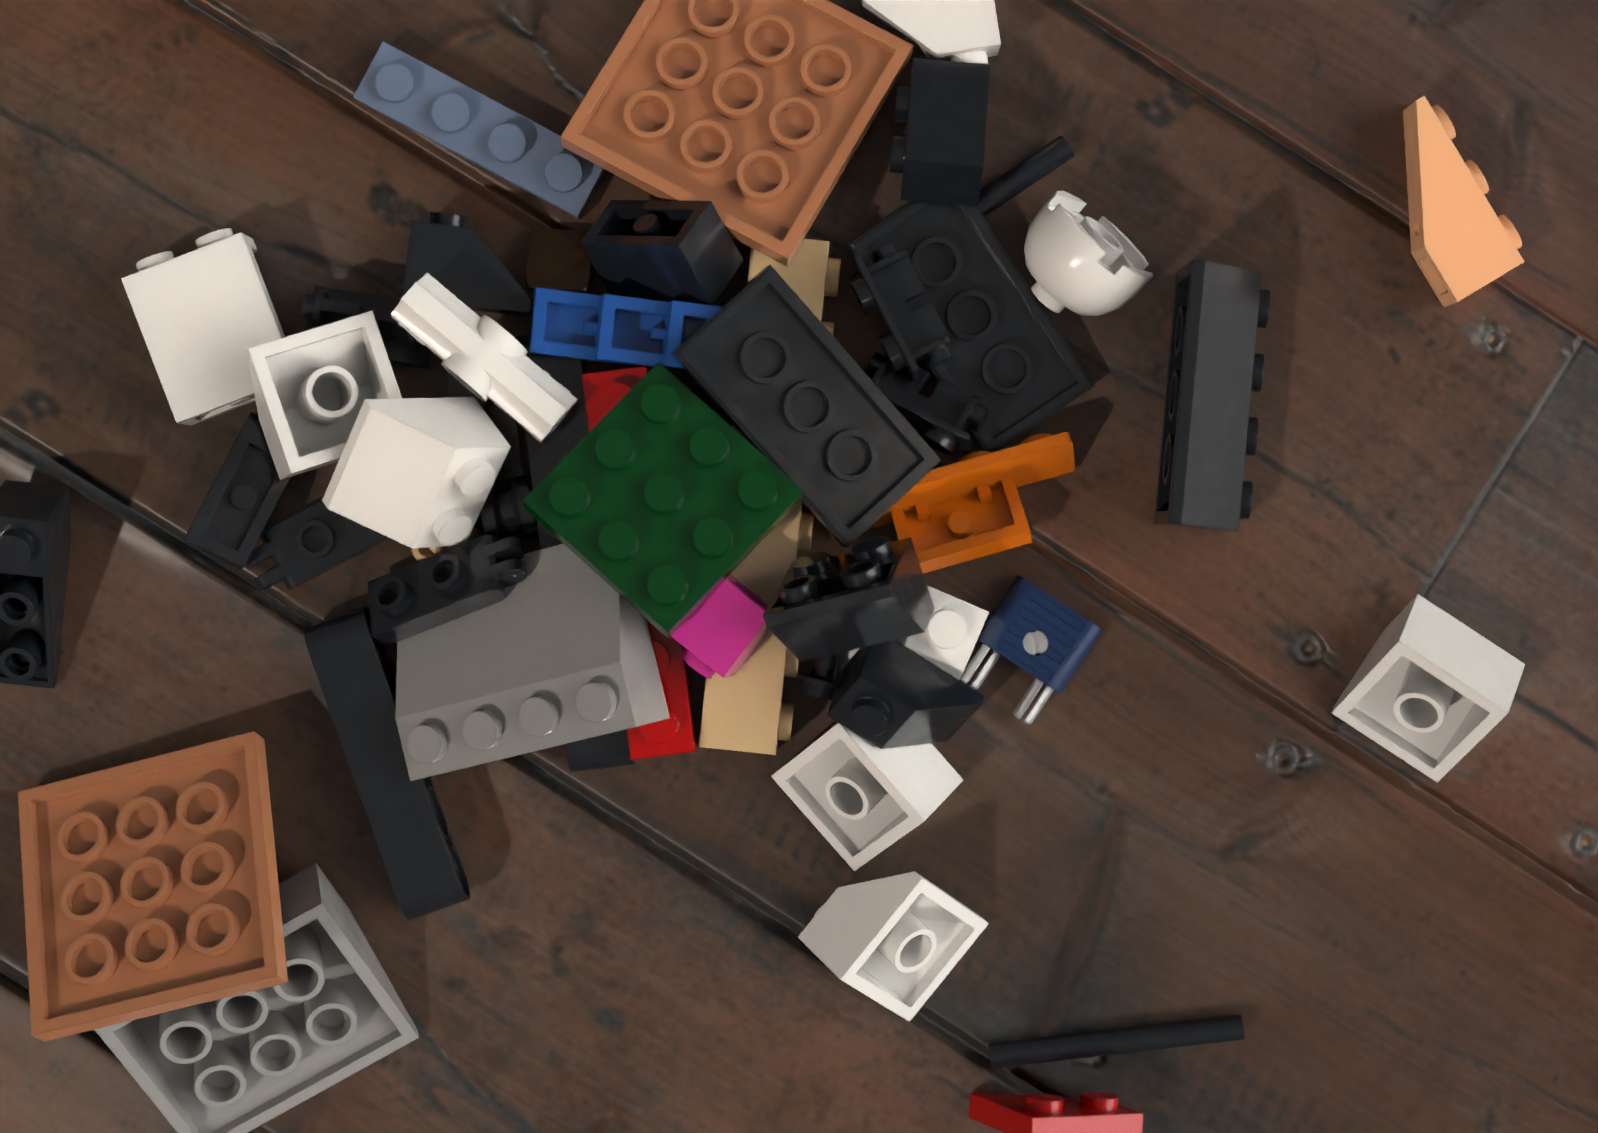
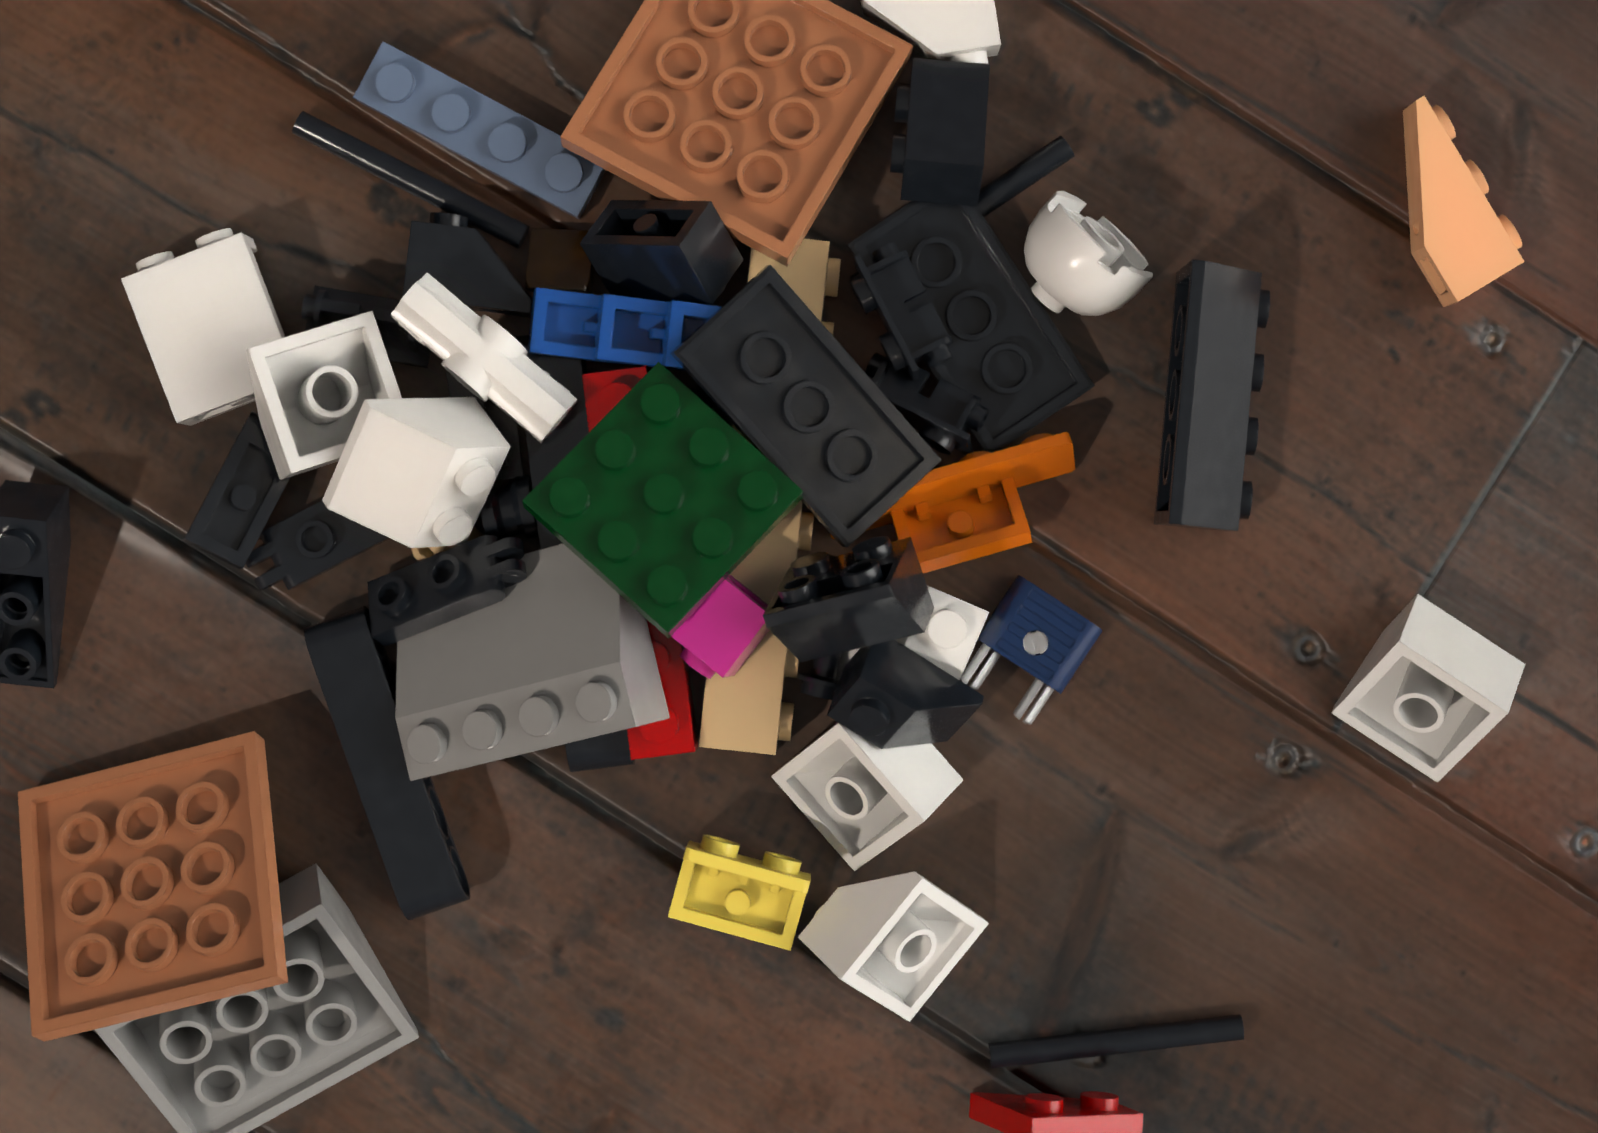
(410, 179): none -> black bar
(740, 892): none -> light yellow bracket

